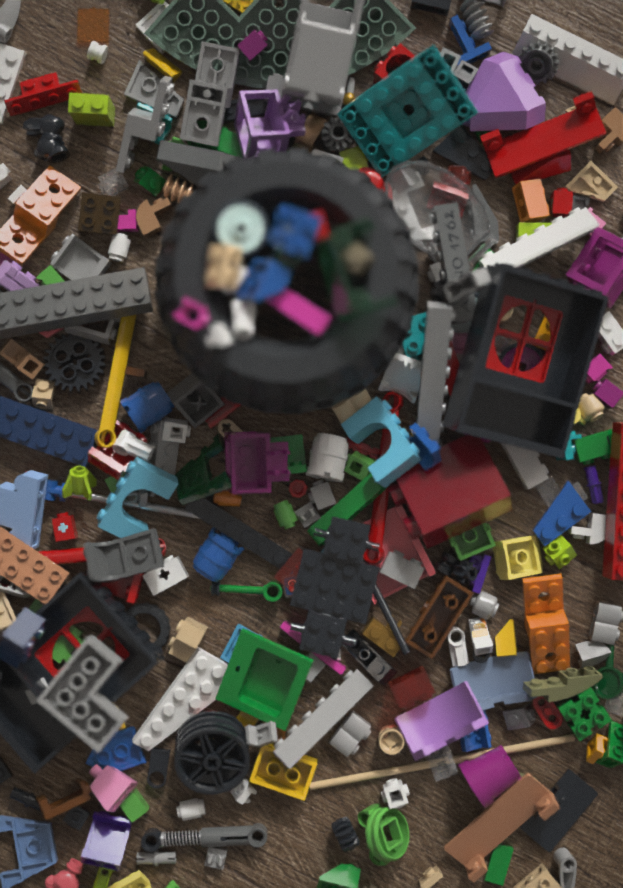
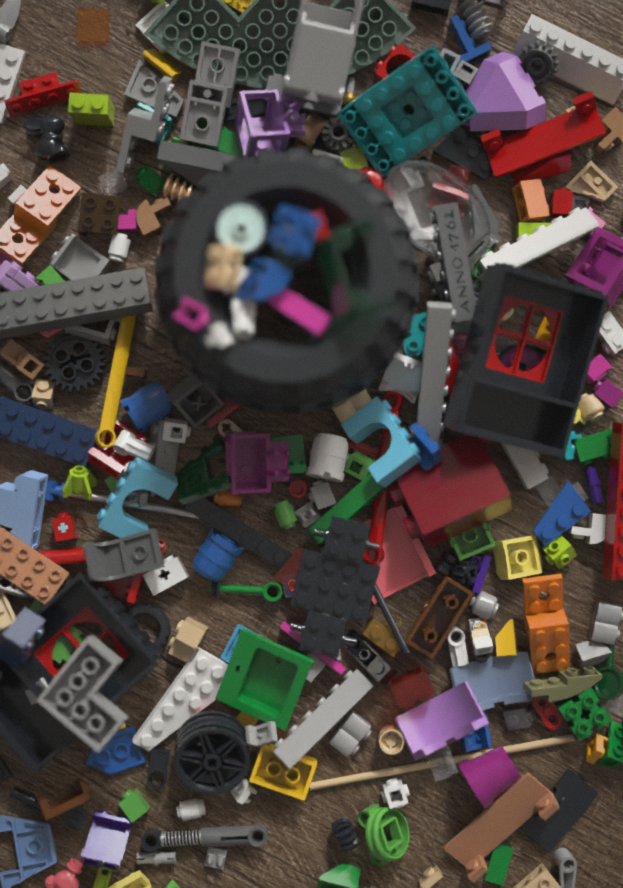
(97, 52): white wheel -> none
(111, 786): bright pink torso -> none
(253, 44): magenta brick -> none
(357, 258): dark tan brick -> none
(402, 569): light grey brick -> none
(467, 284): light grey brick -> none

